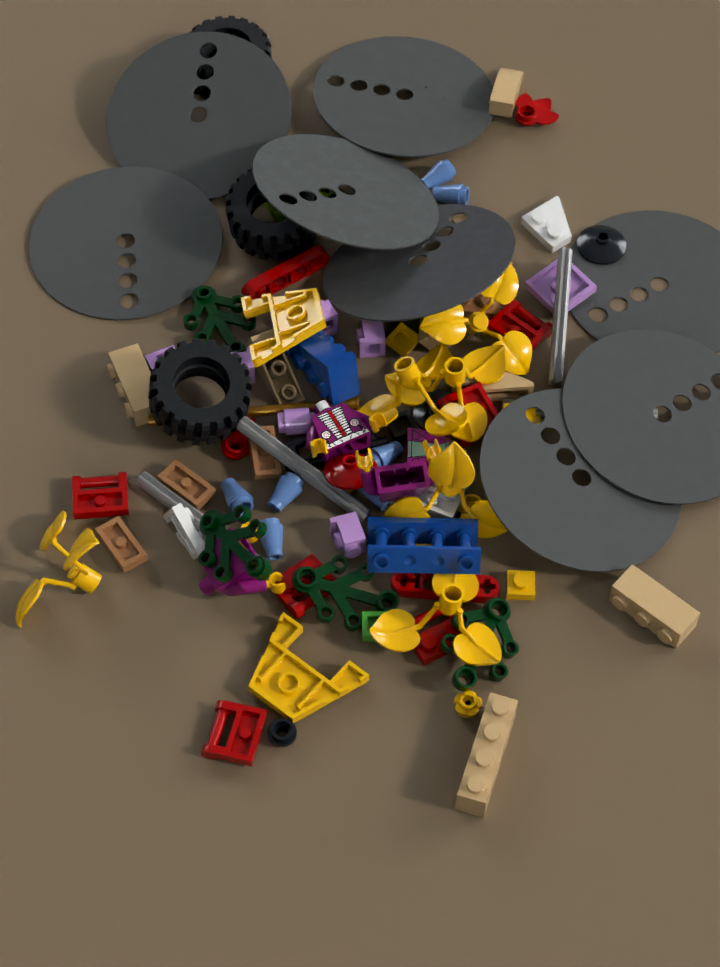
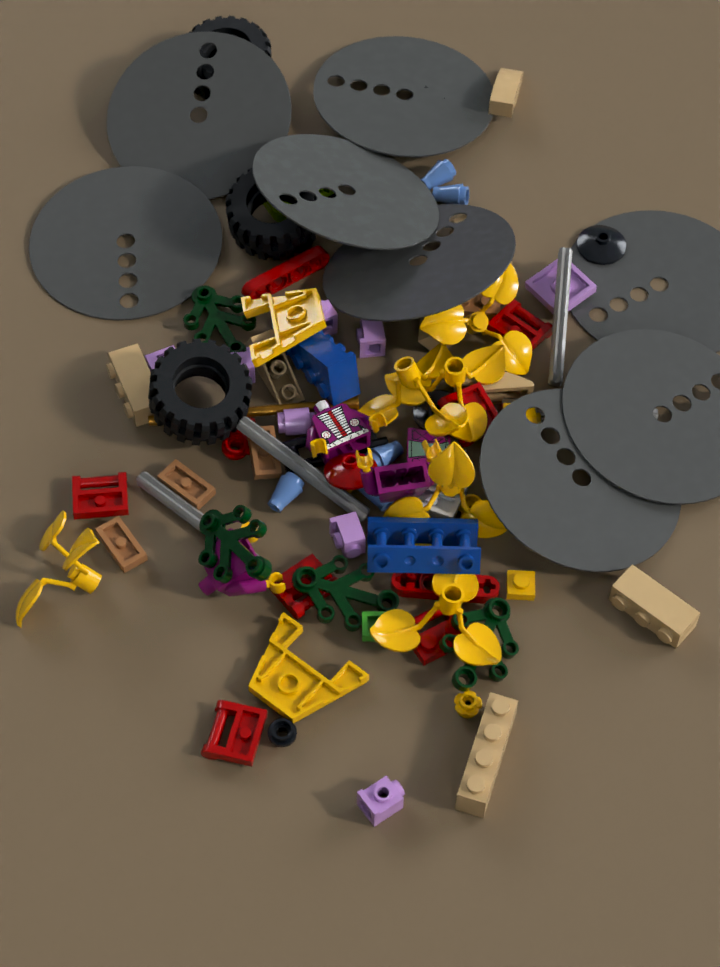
(187, 533): white wing -> none
(236, 495): medium blue cone -> none
(273, 539): medium blue cone -> none
(378, 808): none -> lavender brick
(399, 426): black plate -> none
(402, 340): yellow plate -> none
(534, 111): red plate -> none
(548, 224): white wing -> none

